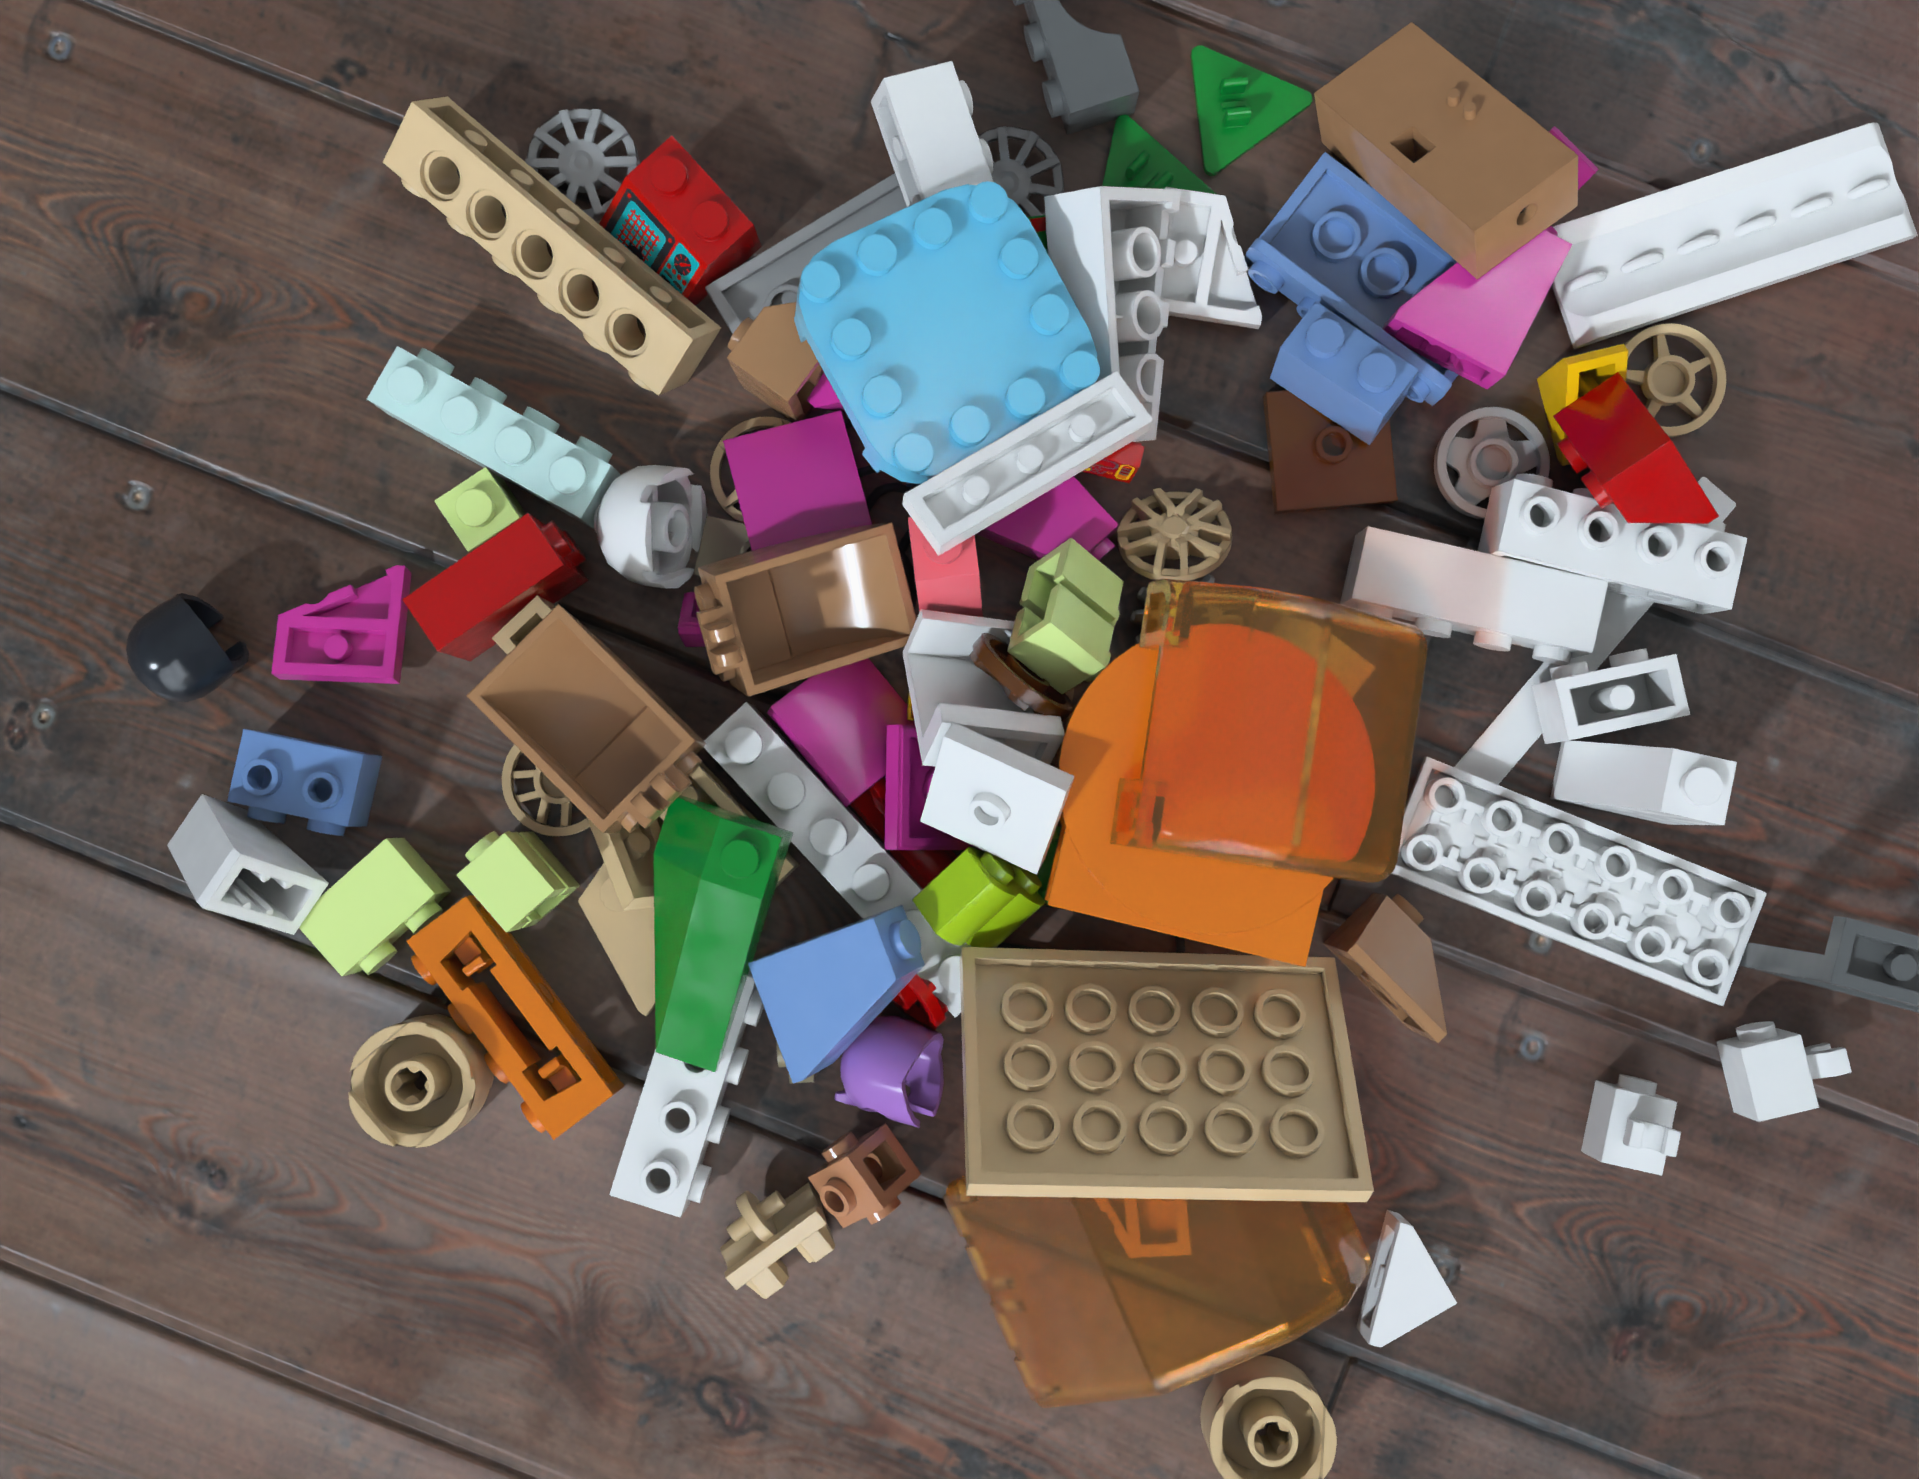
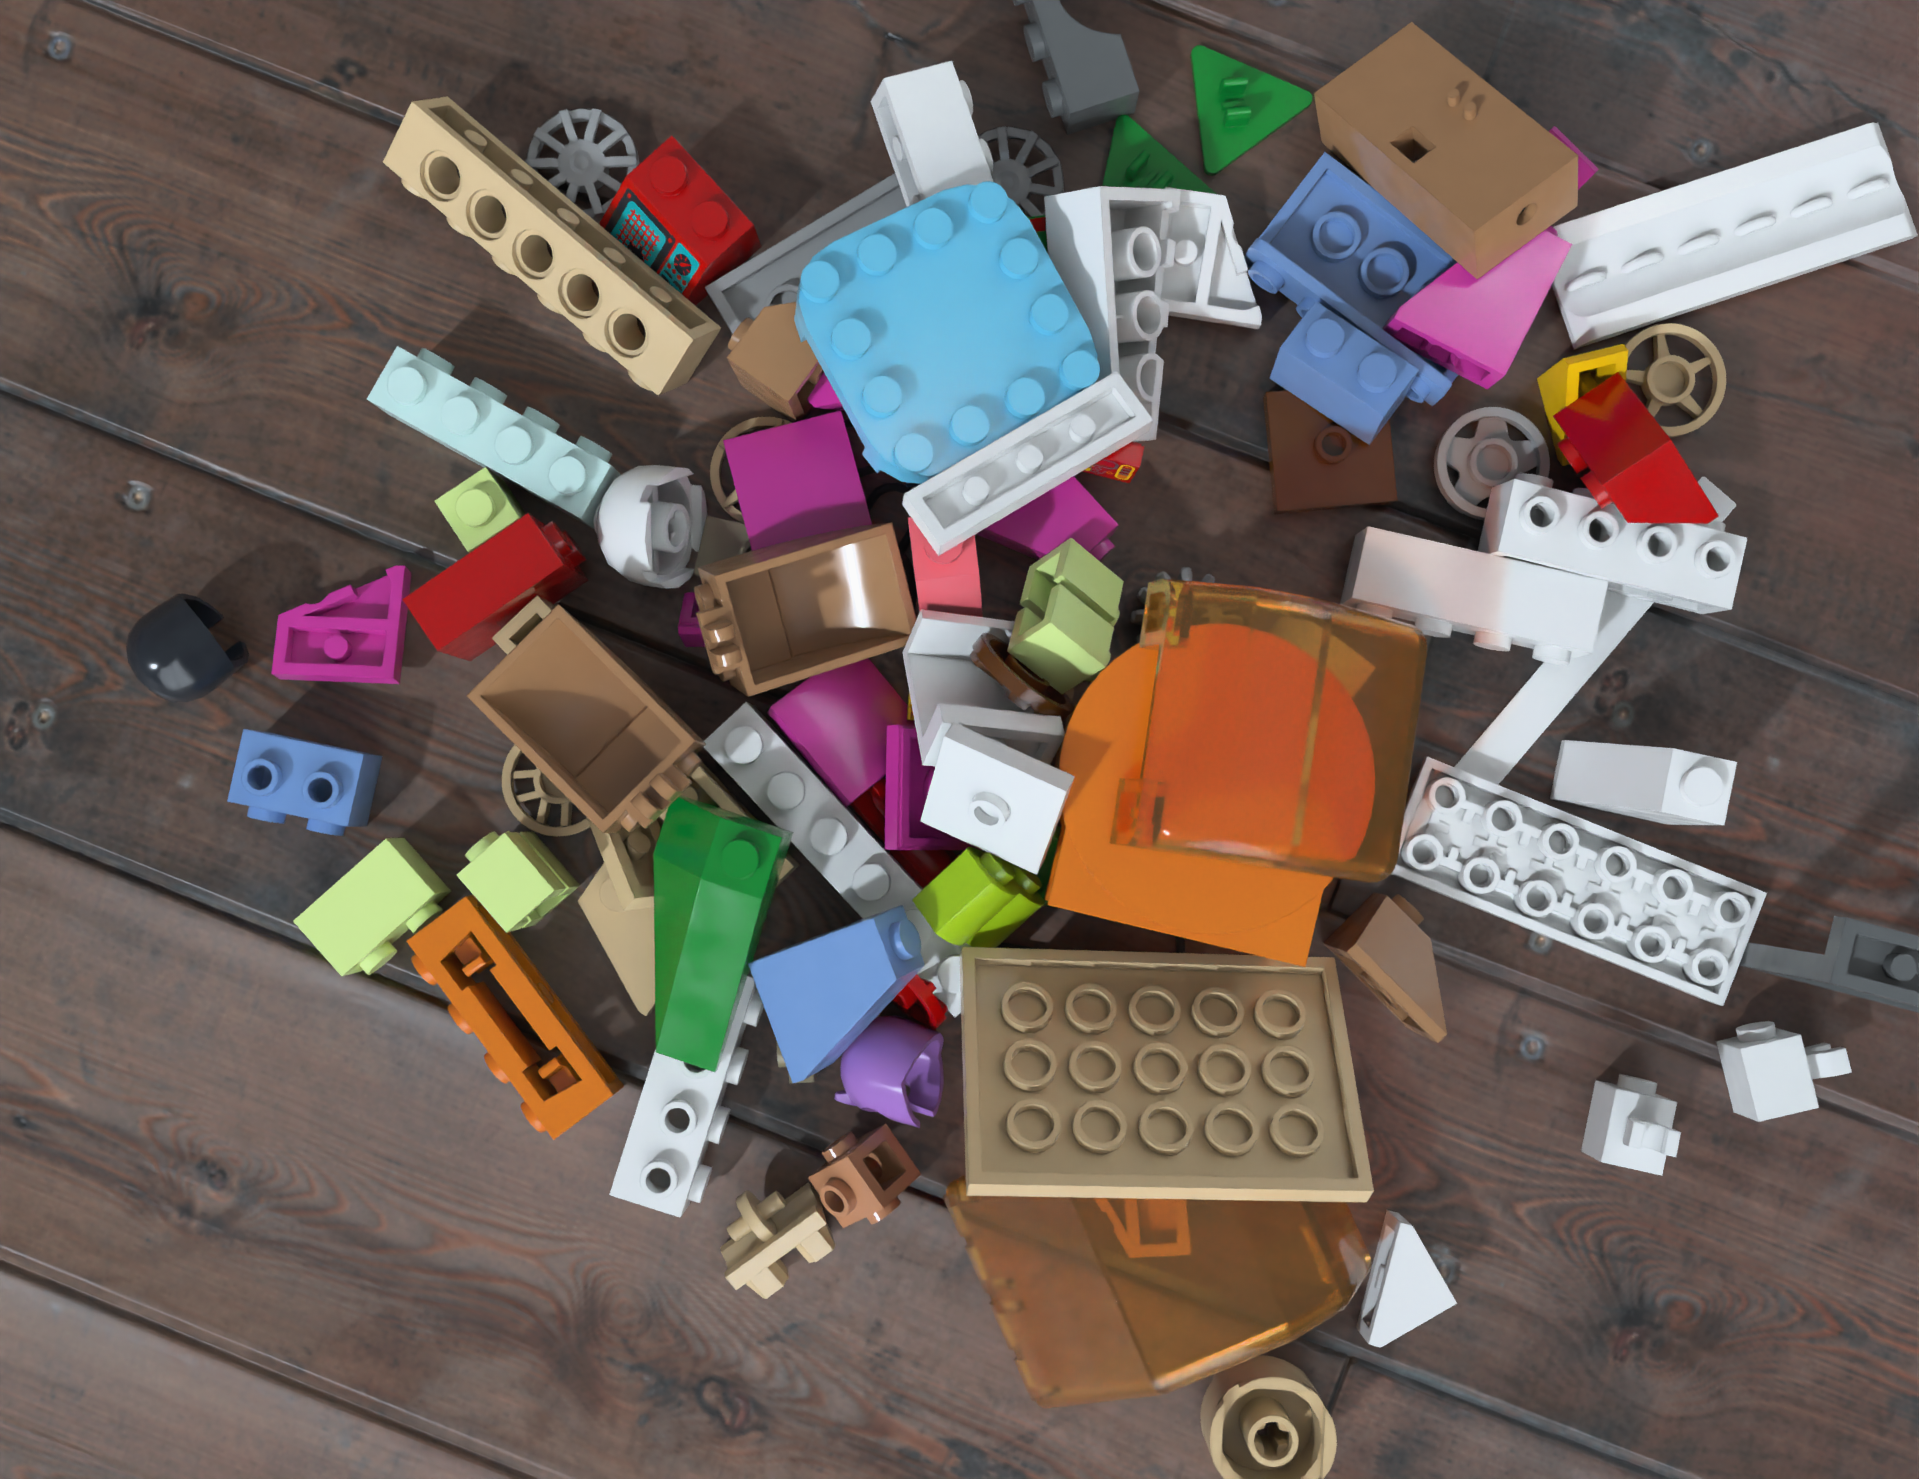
(243, 867): white slope -> none
(389, 1064): tan brick -> none
(1175, 534): tan wheel -> none
(1609, 699): white brick -> none

